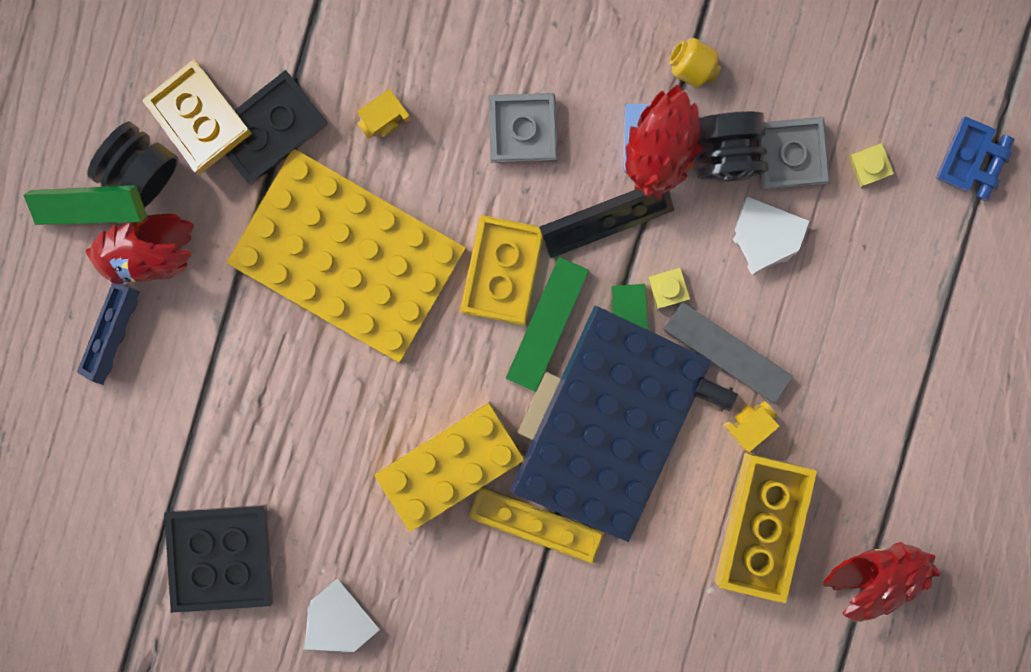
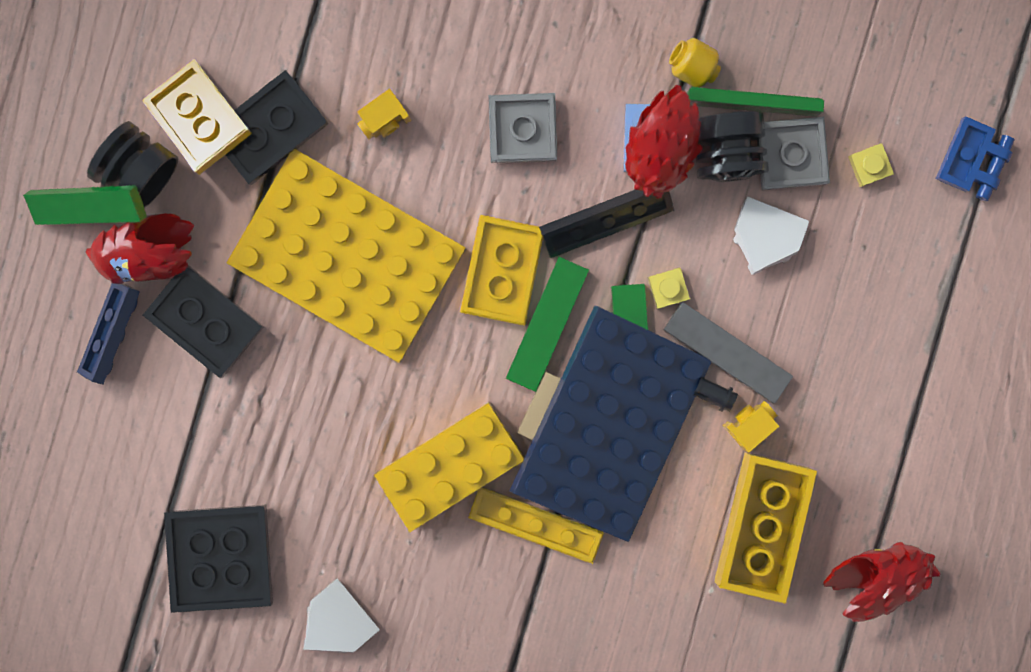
(203, 321): none -> black plate
(756, 101): none -> green tile

